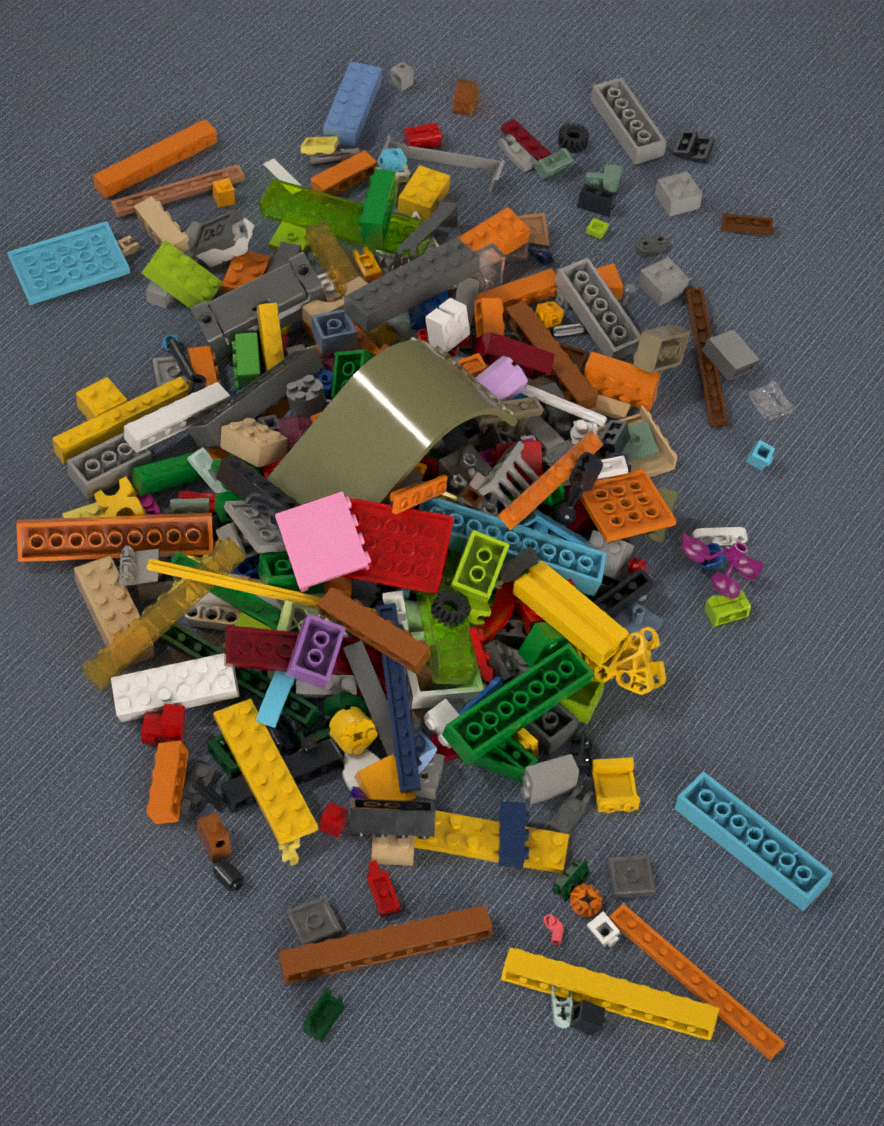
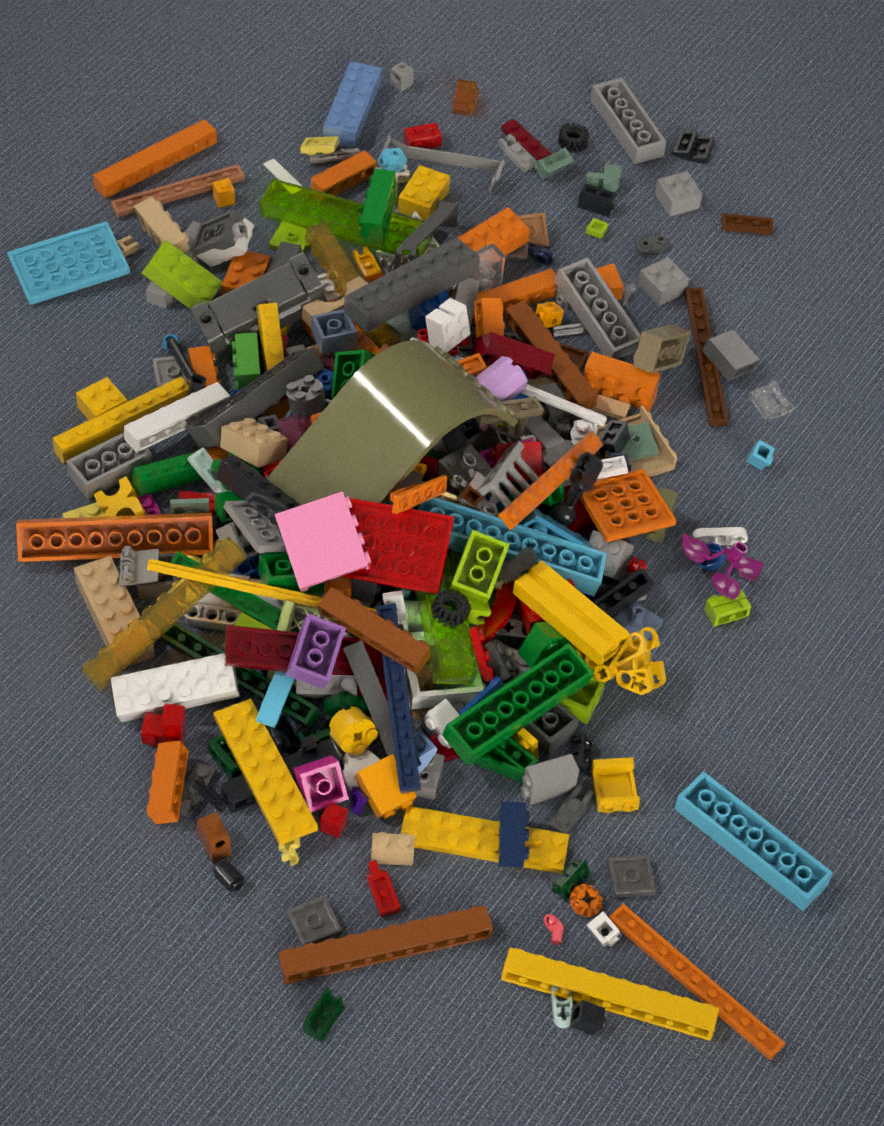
(321, 783): none -> dark pink brick
(392, 818): black brick -> none

